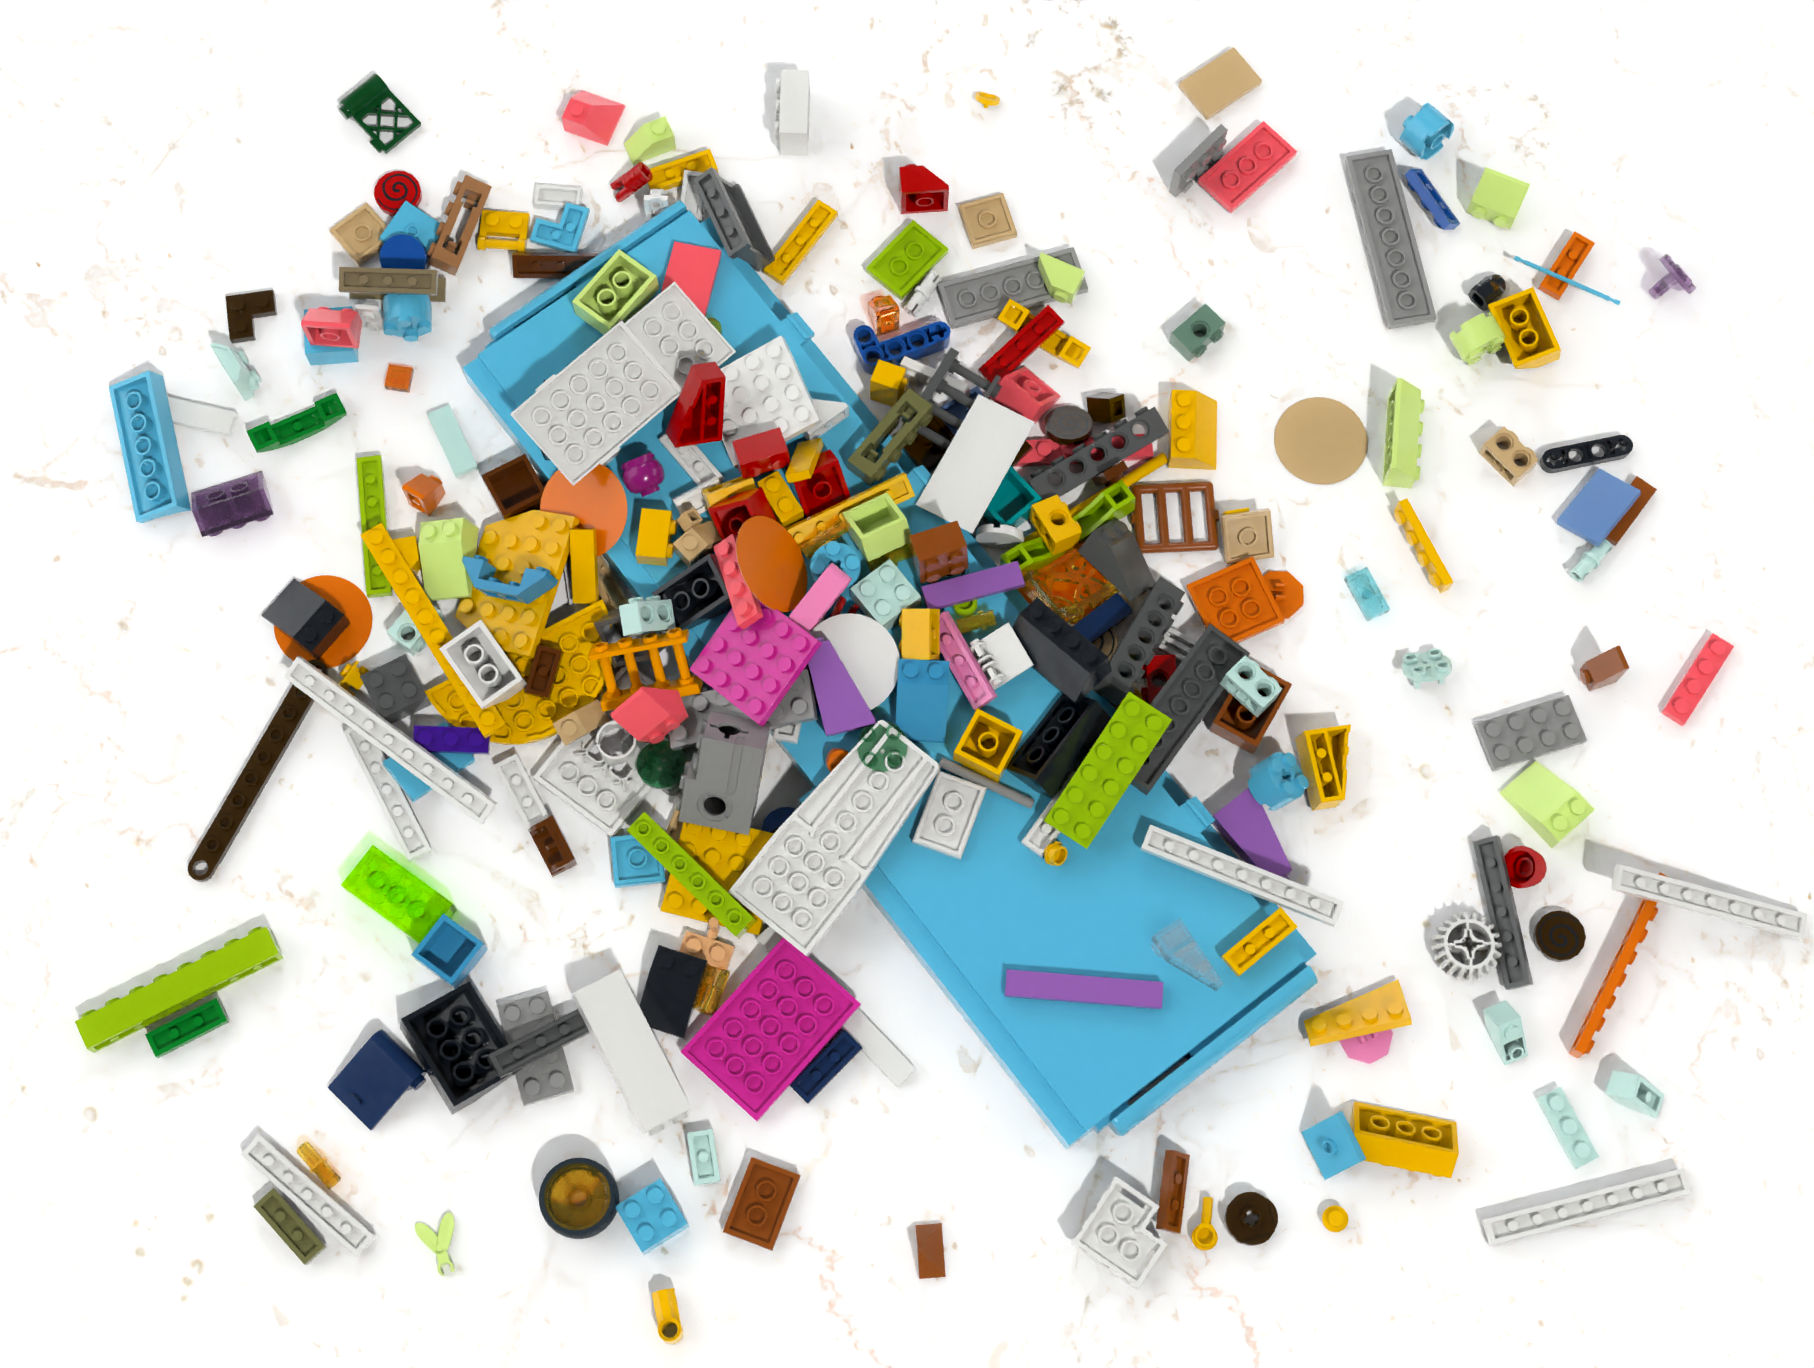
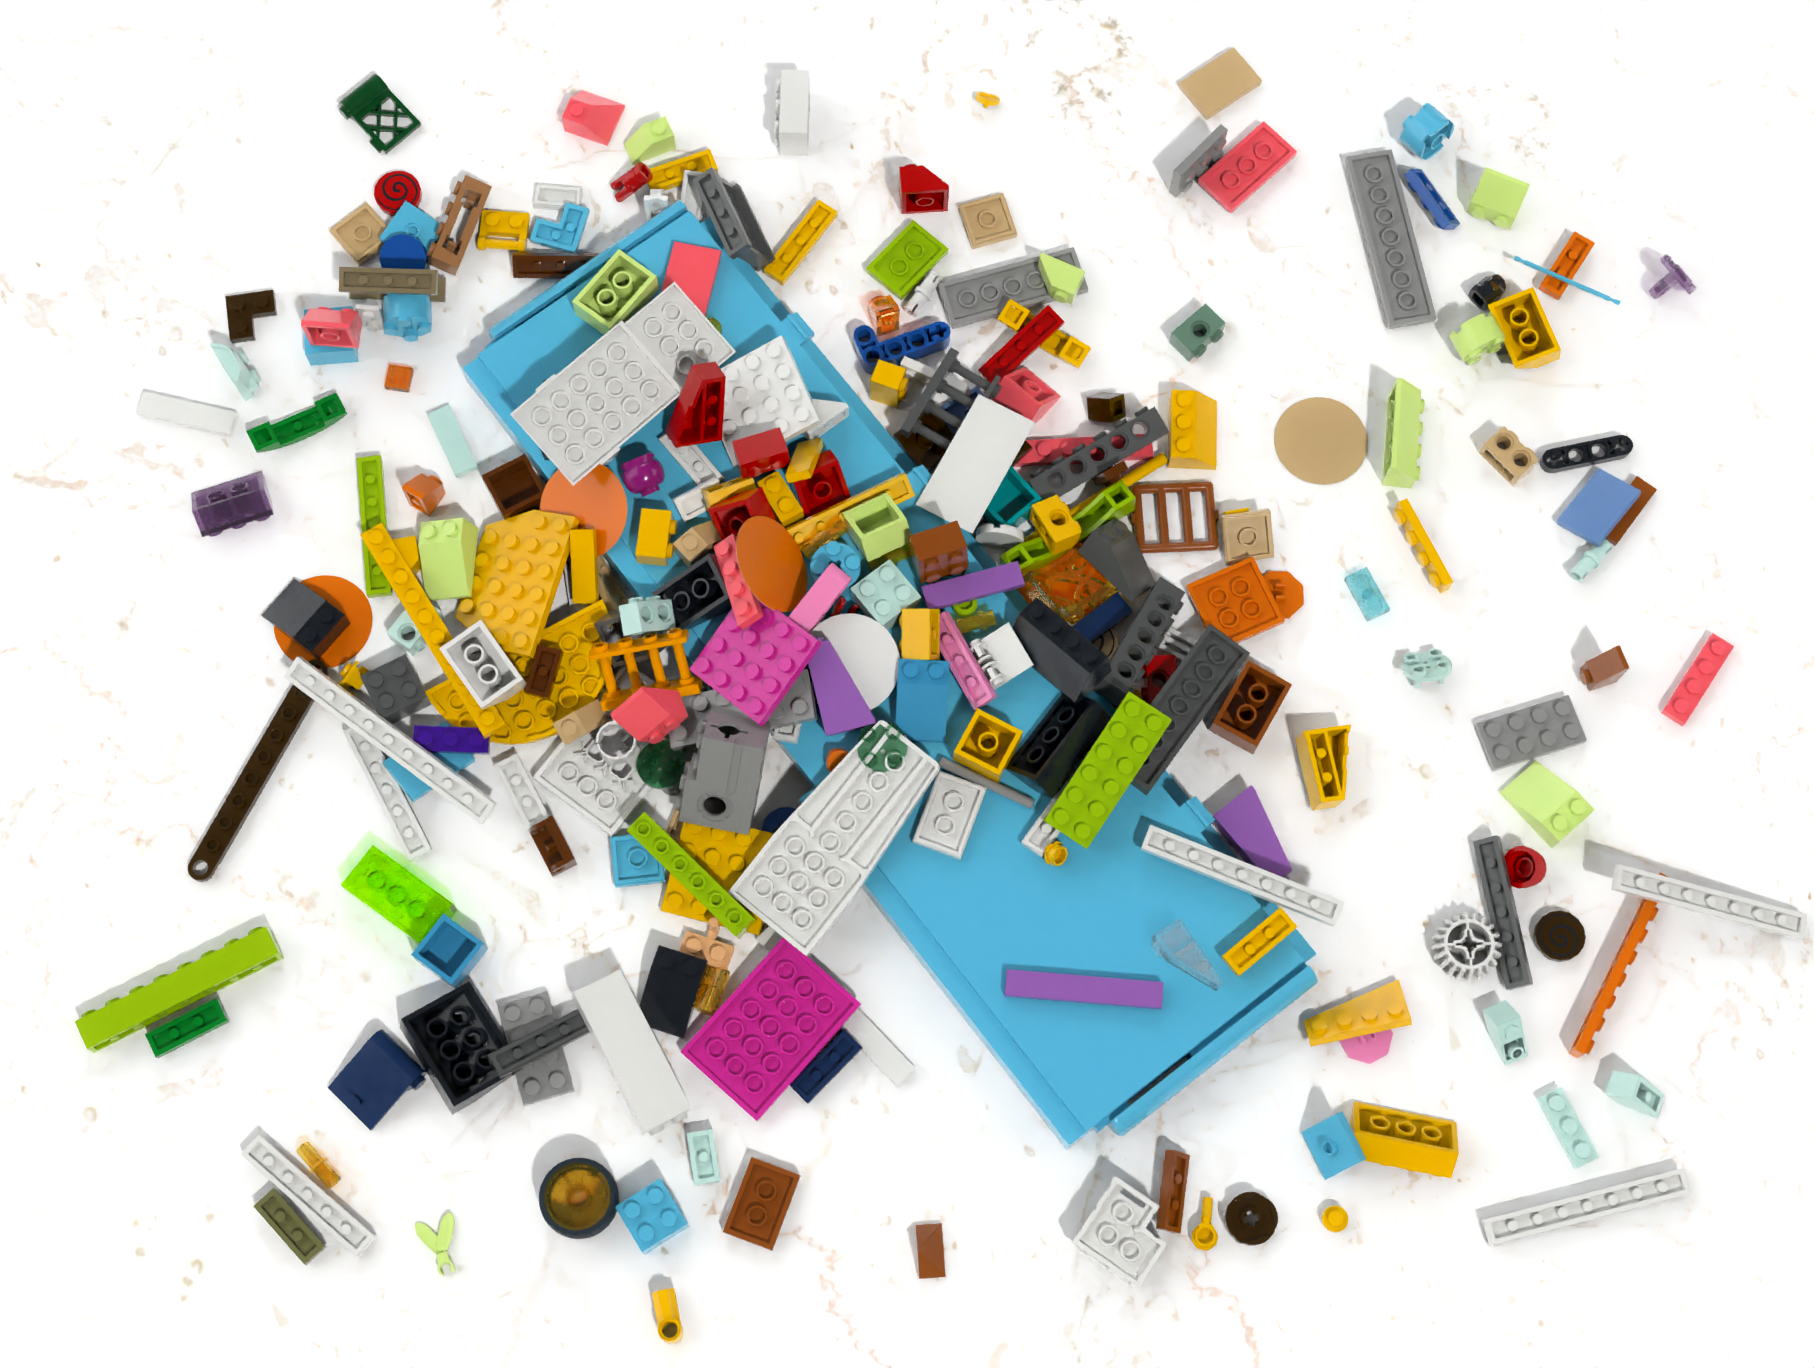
(149, 447): medium azure arch -> none
(533, 583): dark azure slope -> none
(689, 519): tan piece -> none
(908, 406): olive brick -> none
(1068, 425): dark brown tile -> none
(1246, 689): light aqua brick -> none
(1277, 781): medium azure brick -> none

